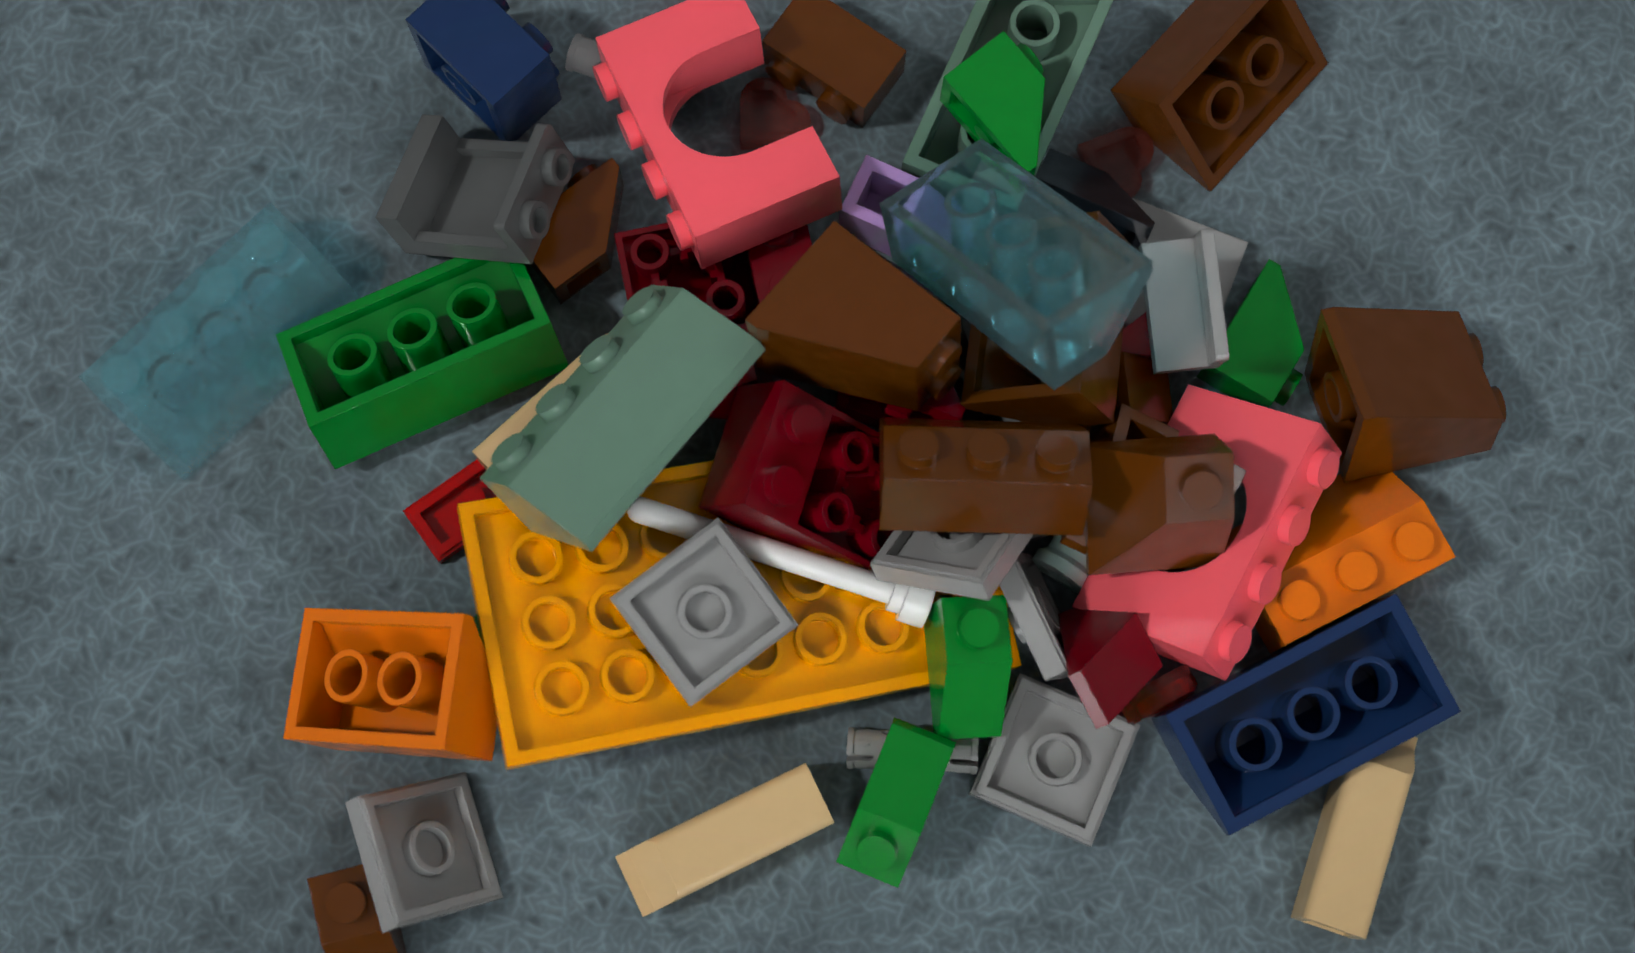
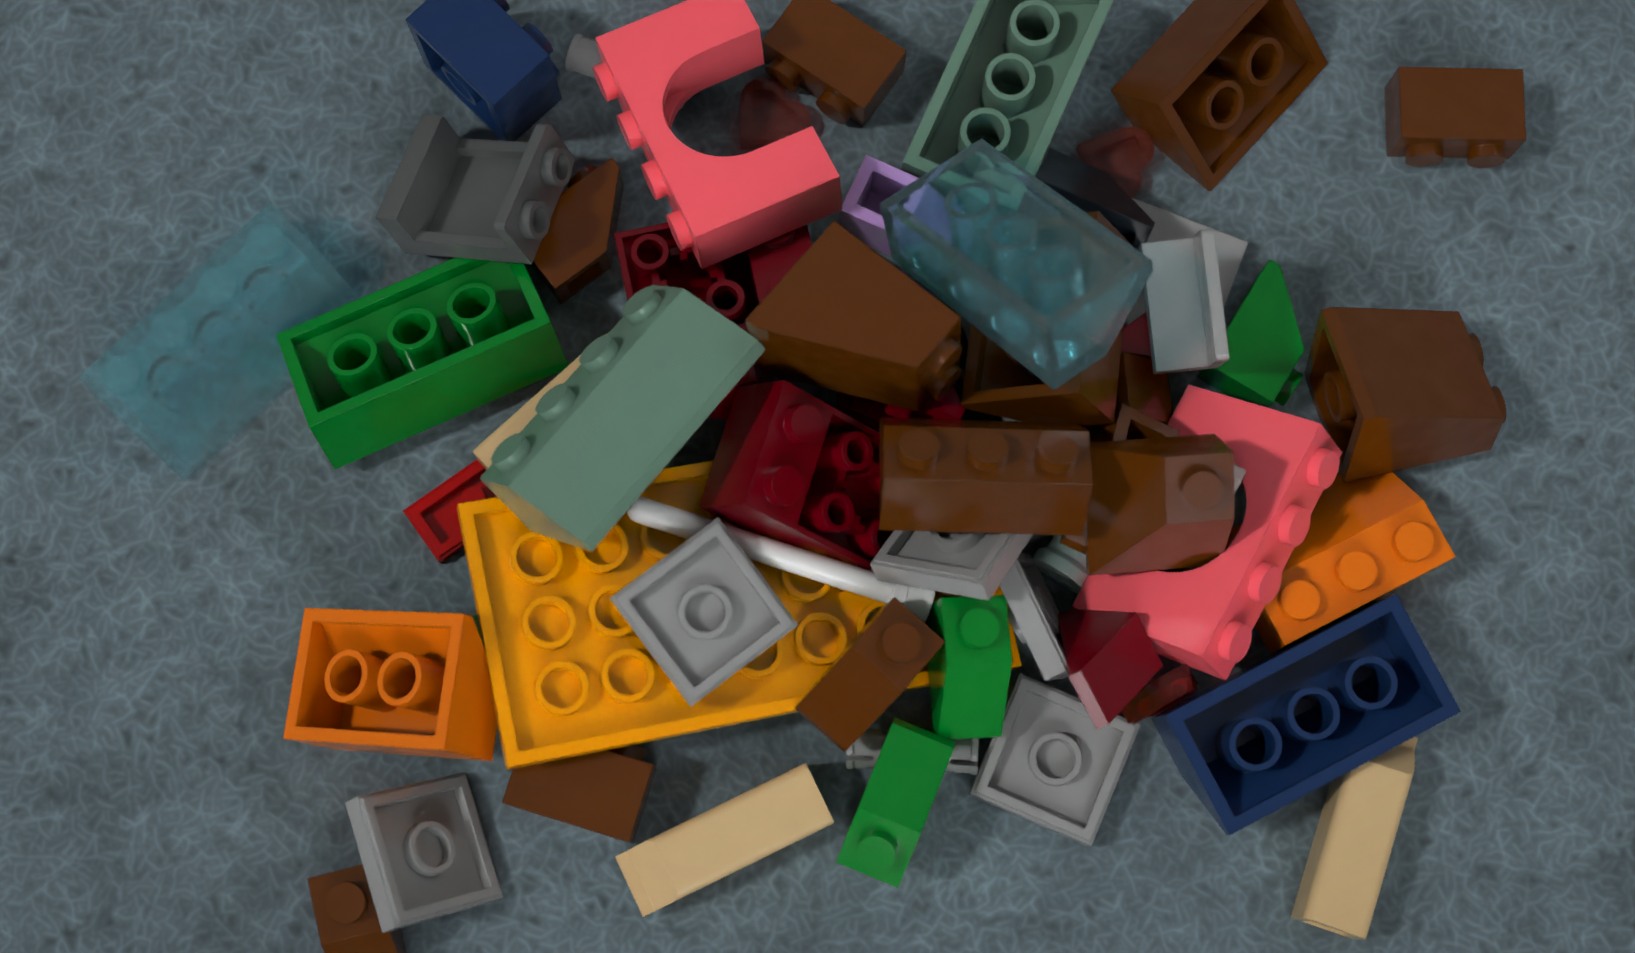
(589, 791): none -> reddish brown brick
(869, 674): none -> reddish brown slope
(999, 98): green slope -> none
(1454, 115): none -> reddish brown brick

